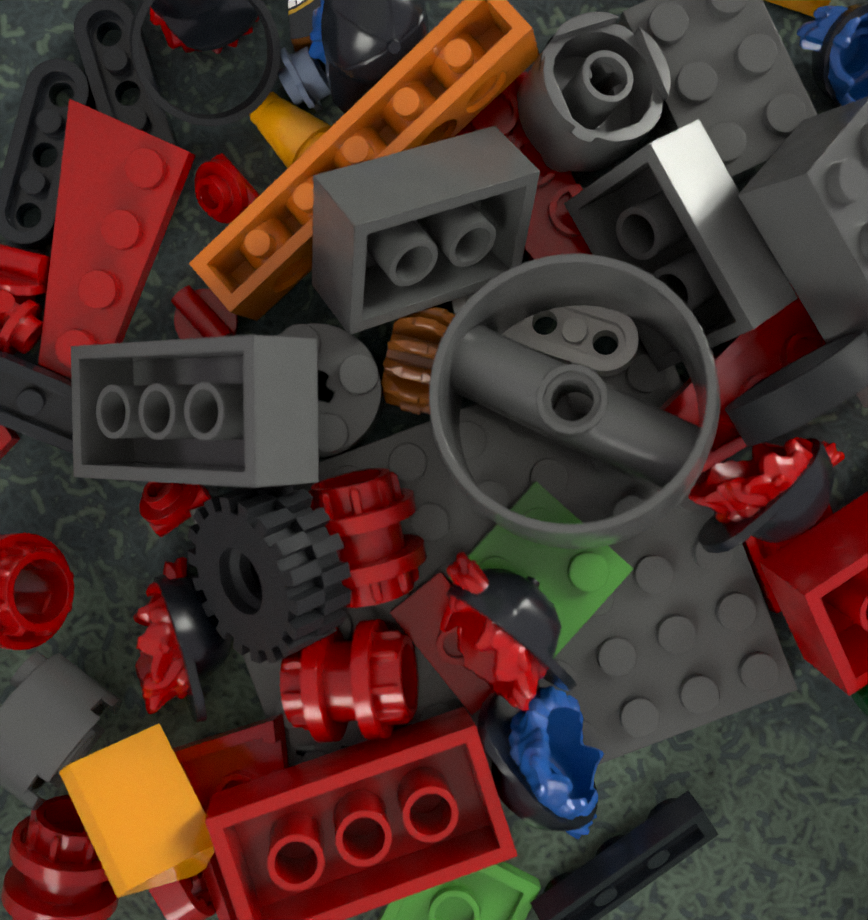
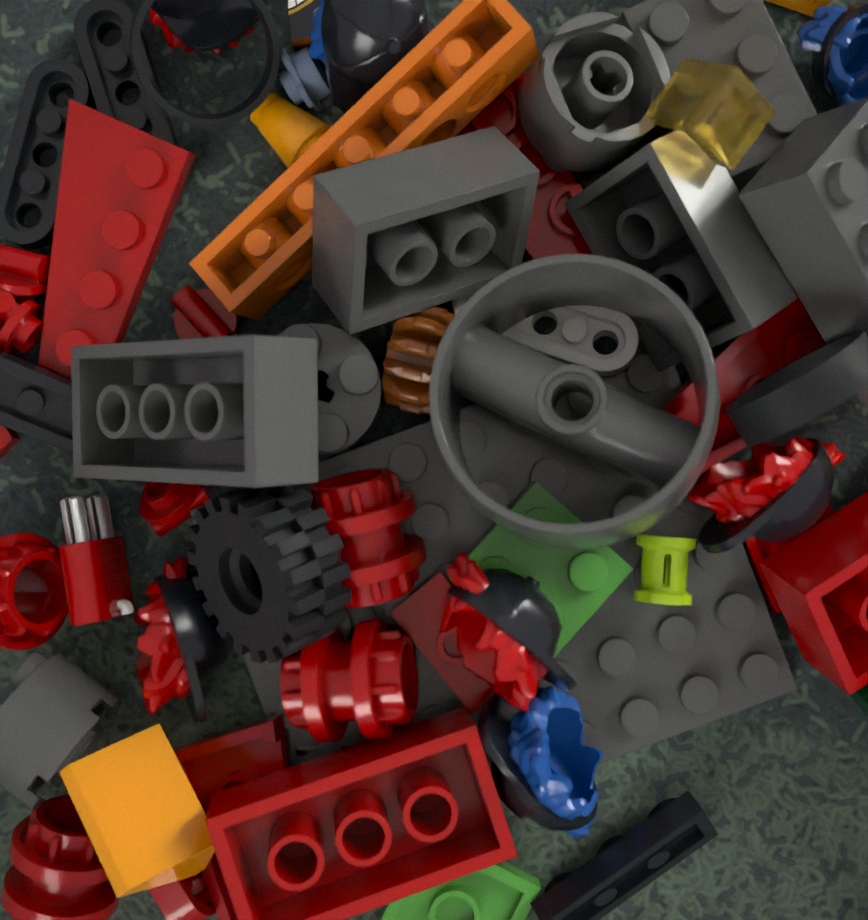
(97, 569): none -> red piece
(222, 189): red plate -> none
(676, 570): none -> lime bush
(714, 108): none -> clear yellow panel

